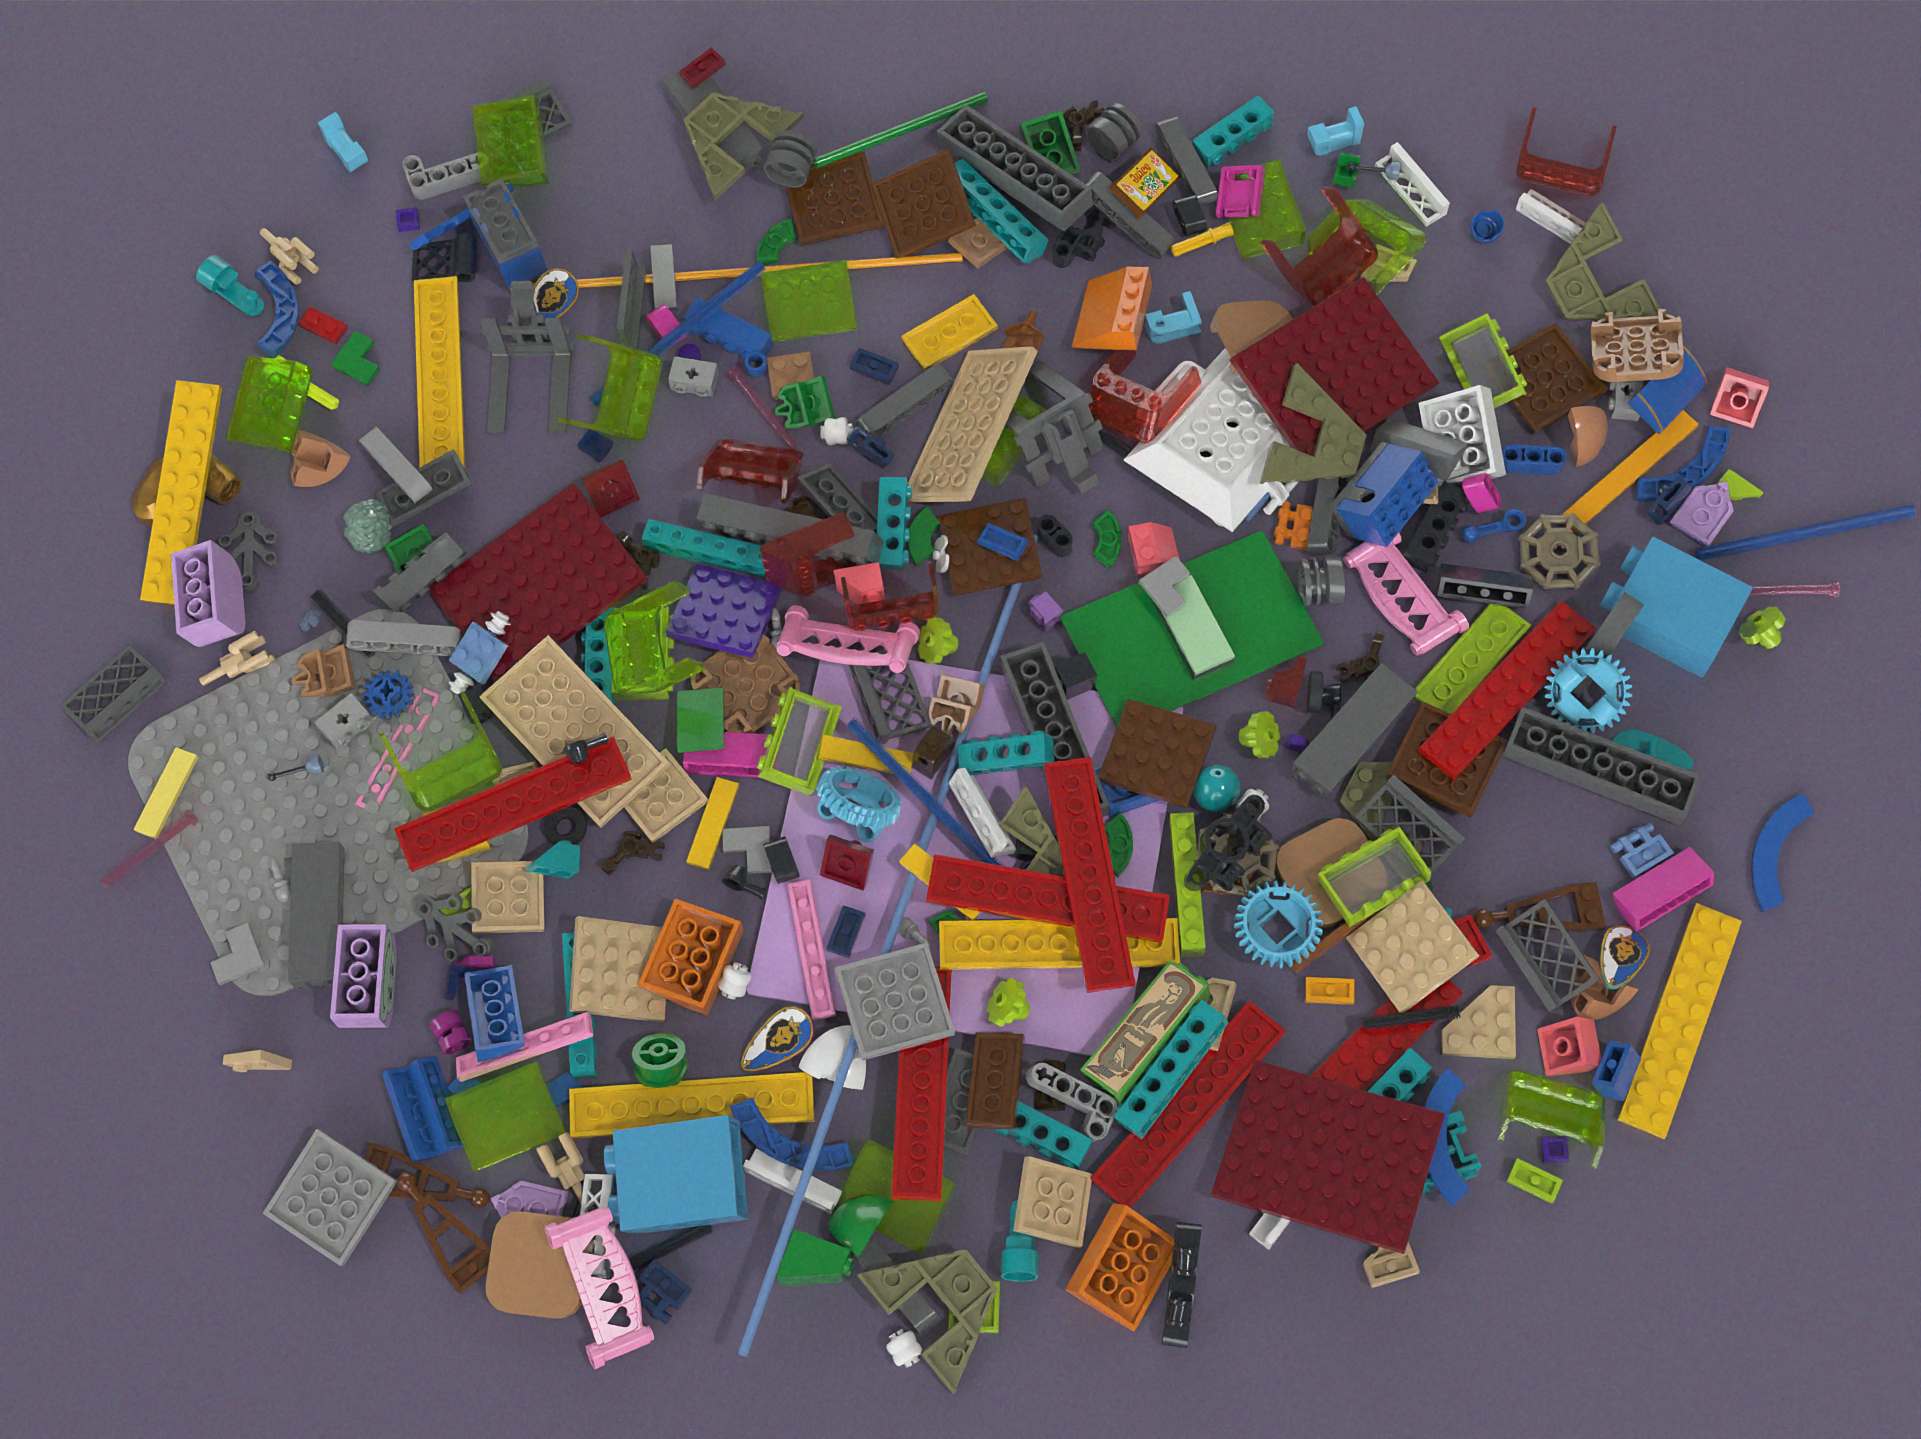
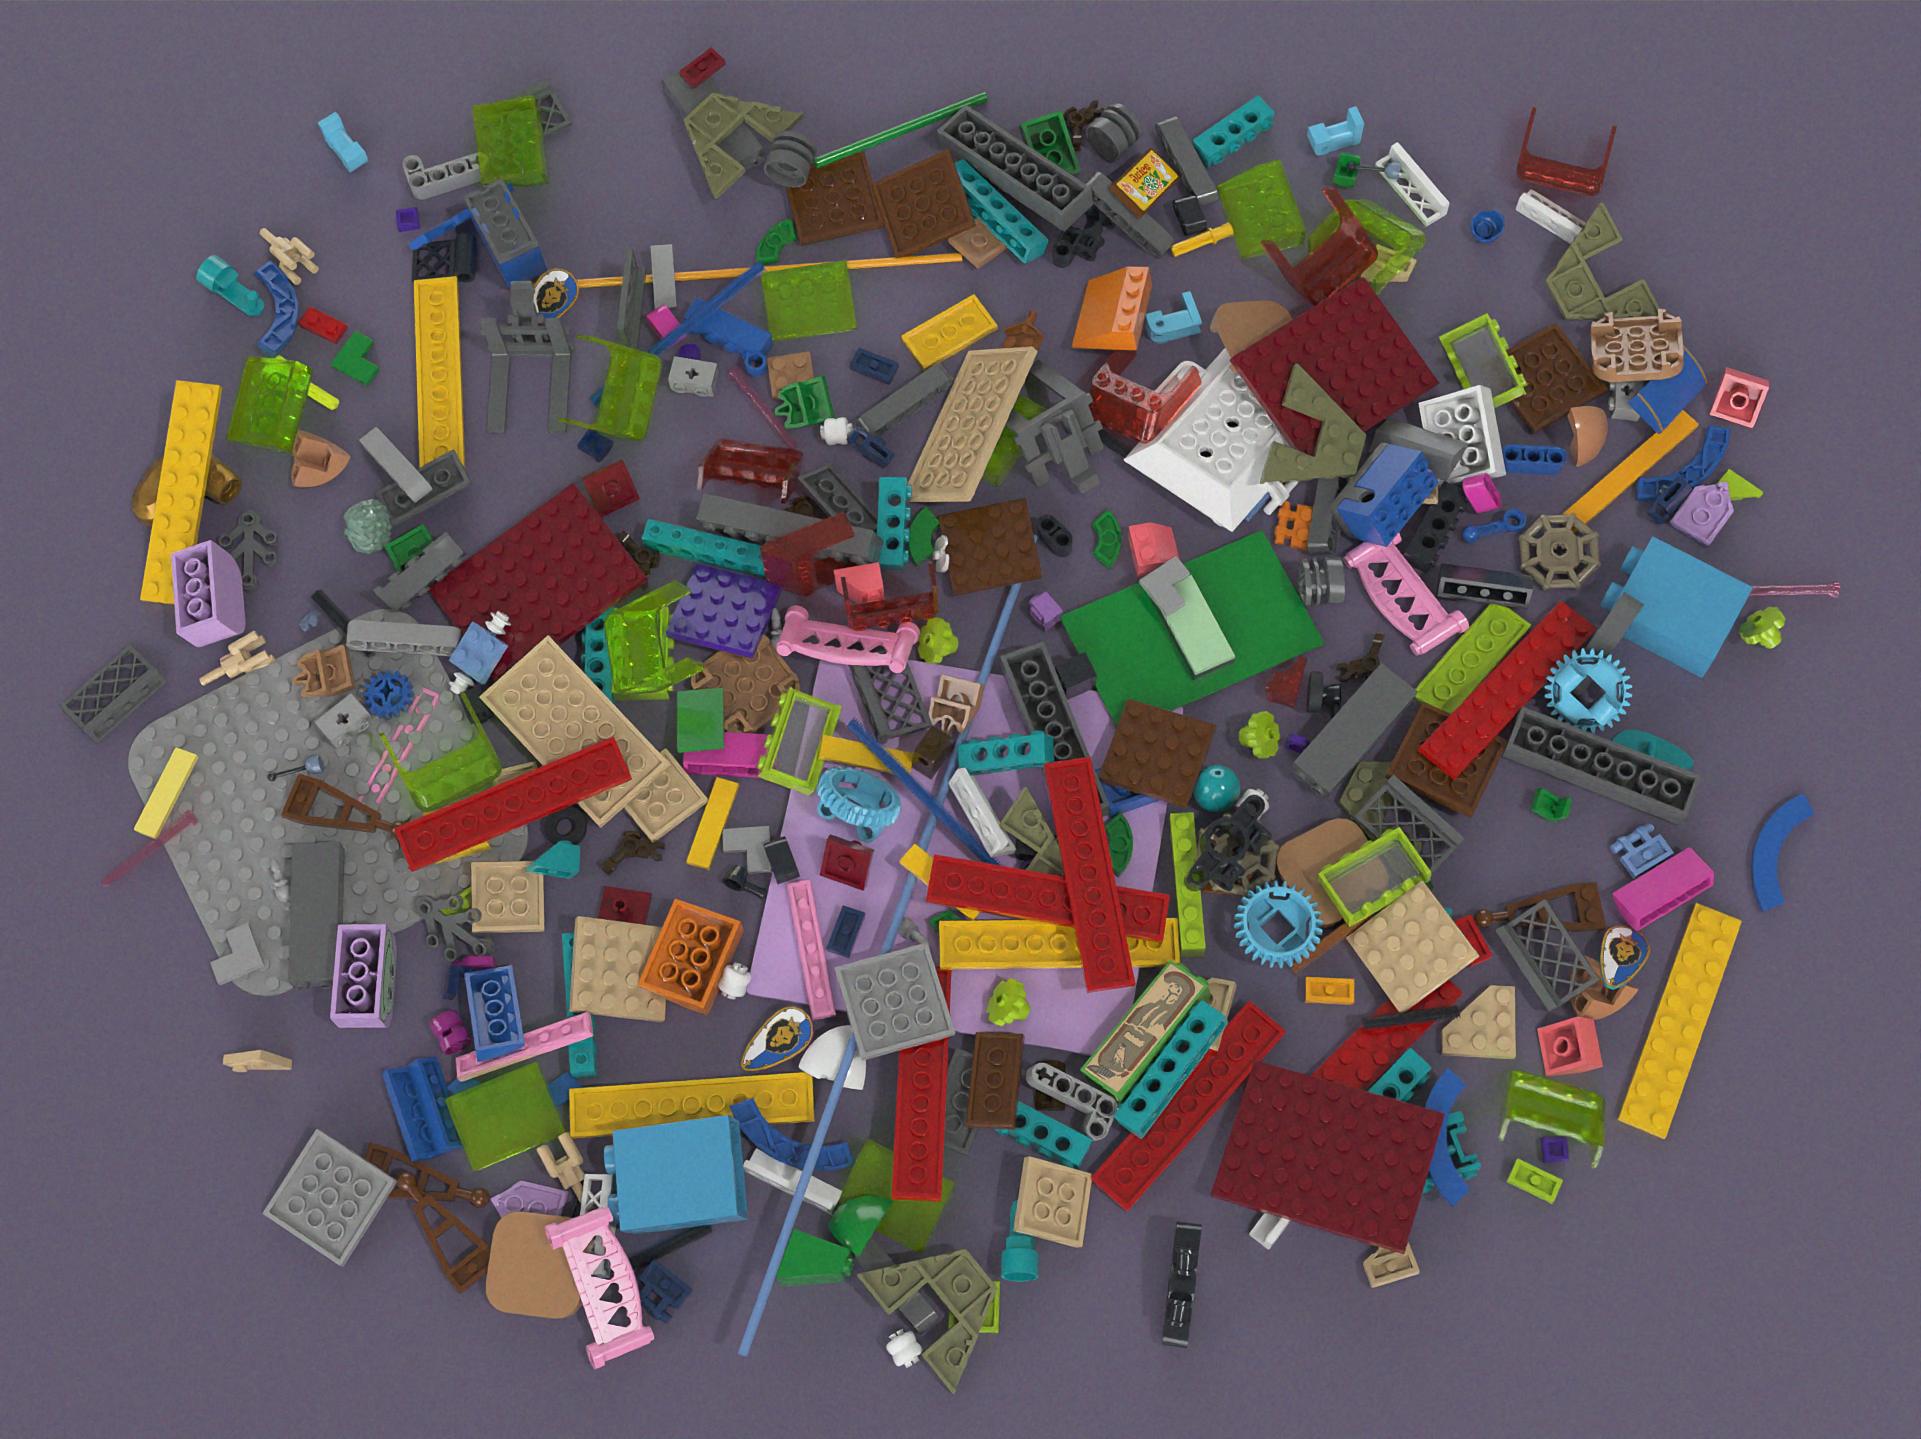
(303, 797): none -> reddish brown plate
(578, 751): black bar -> none
(625, 905): none -> dark red tile
(660, 1060): green wheel -> none
(1002, 541): blue tile -> none
(1123, 1266): orange slope -> none
(1243, 196): dark pink container -> none
(1550, 806): none -> green bracket
(1616, 1070): blue brick -> none
(1805, 532): blue axle -> none

